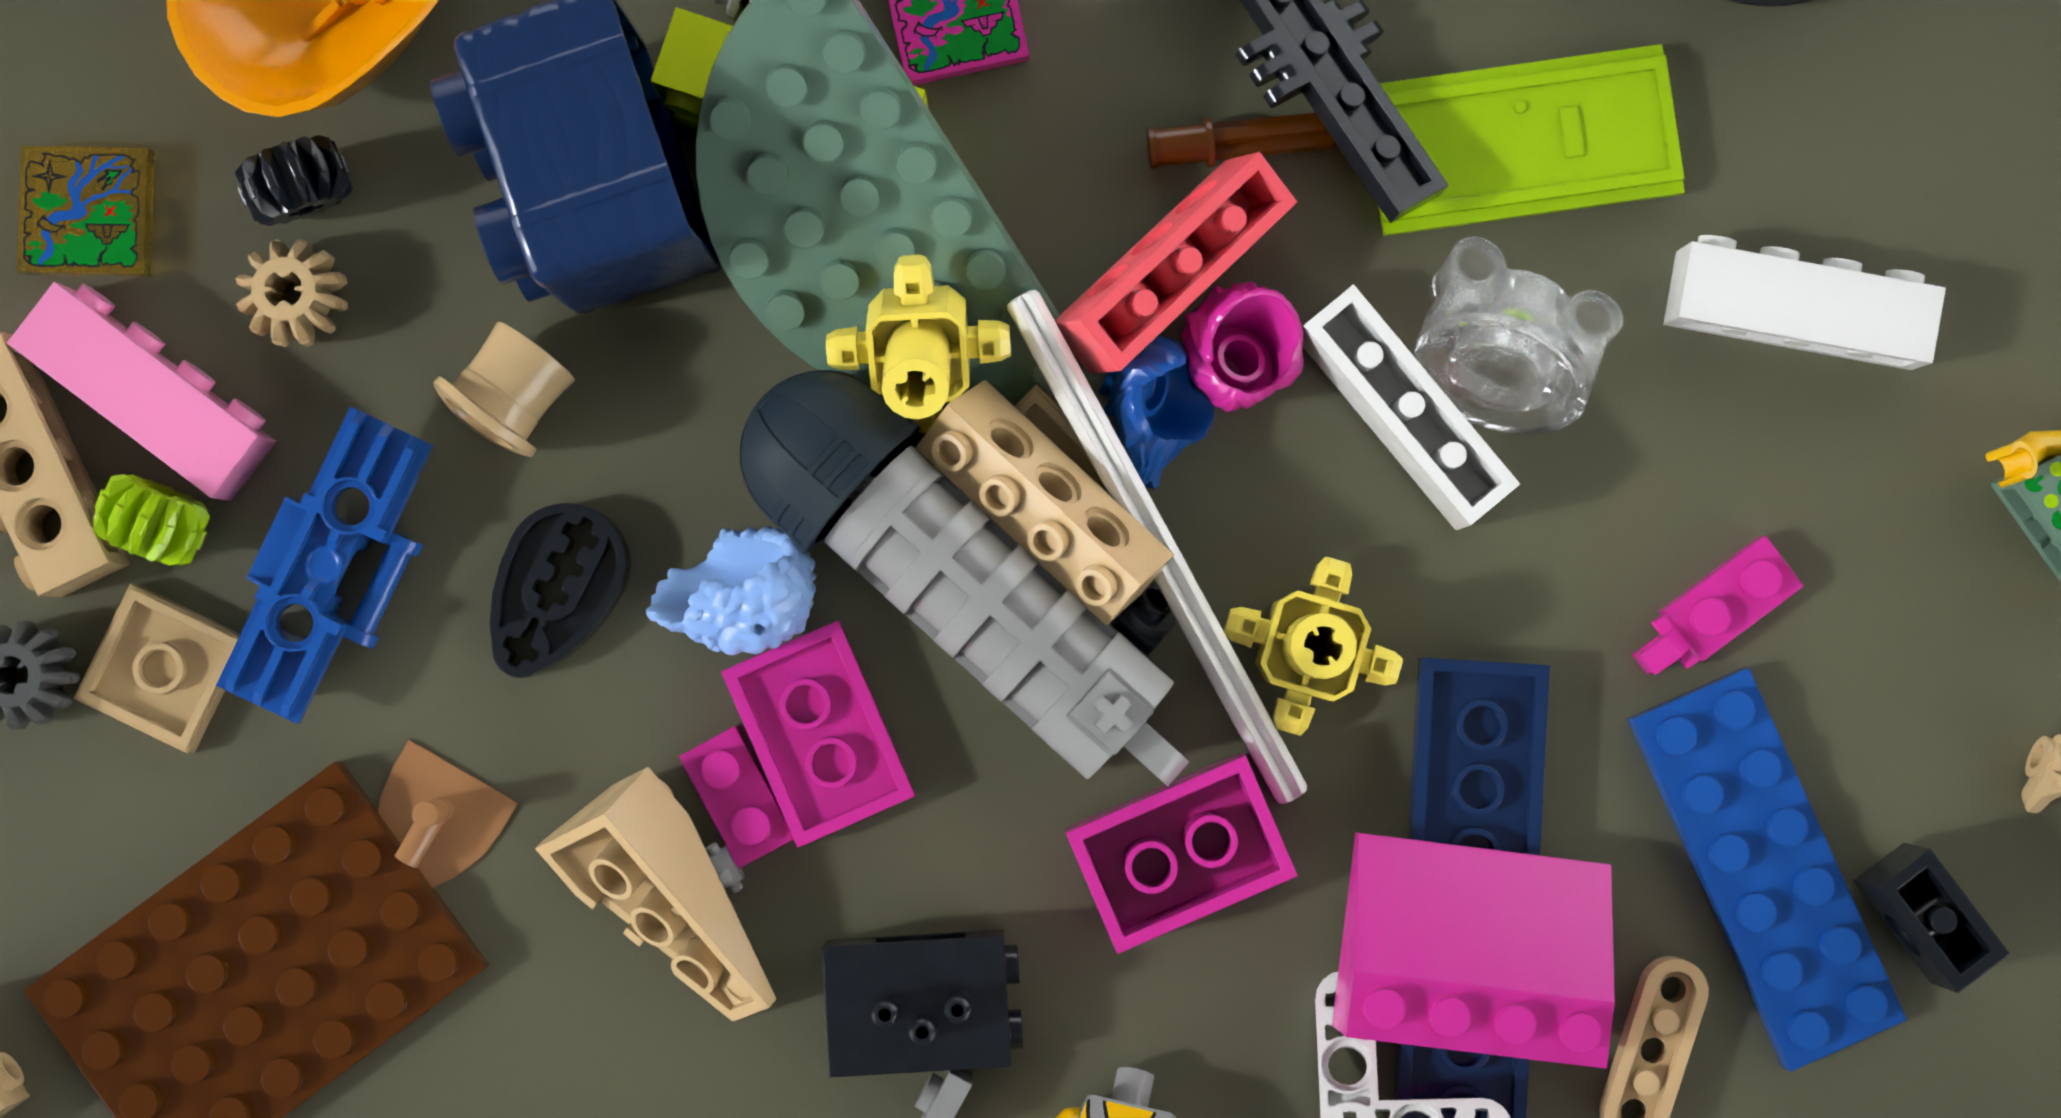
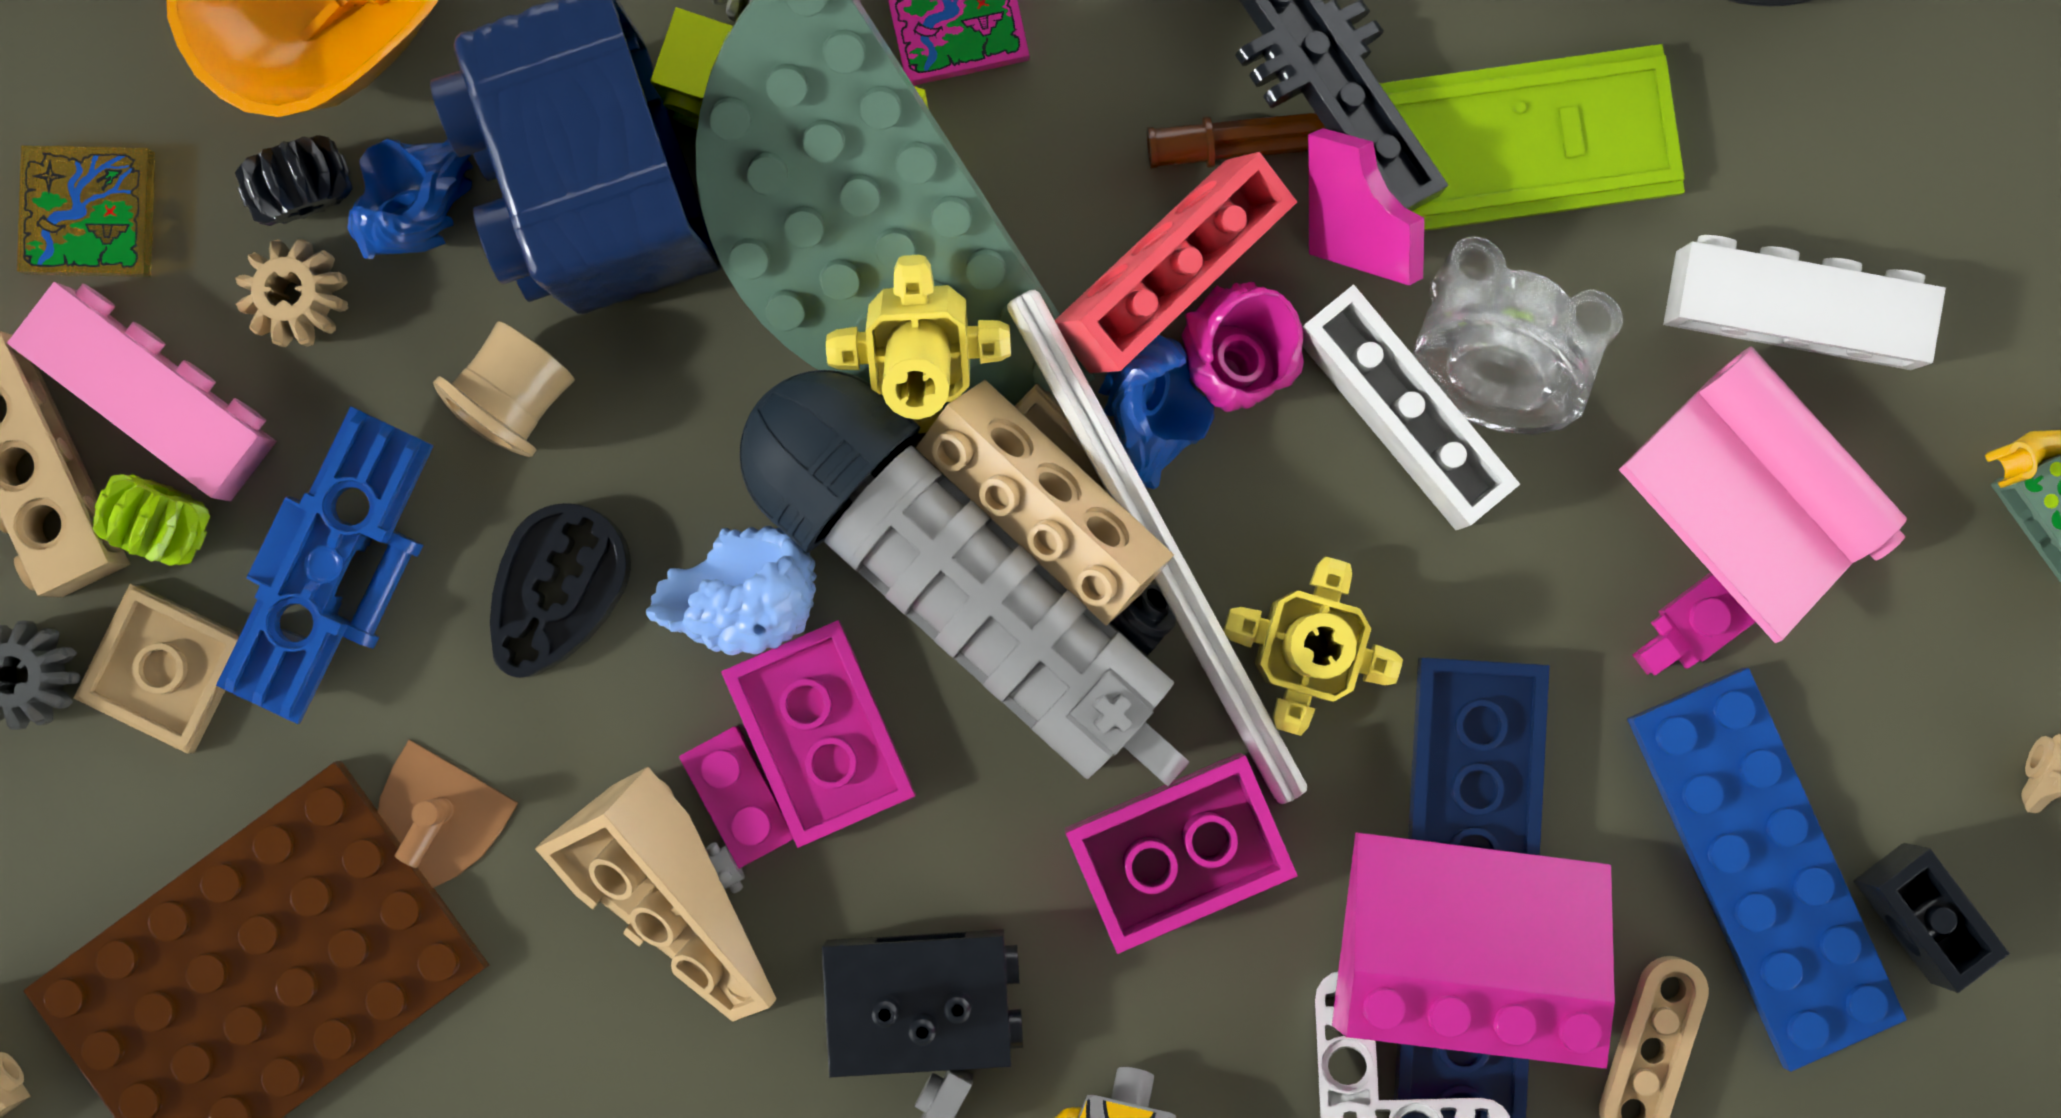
(406, 196): none -> blue hair
(1355, 214): none -> dark pink tile
(1763, 493): none -> bright pink door

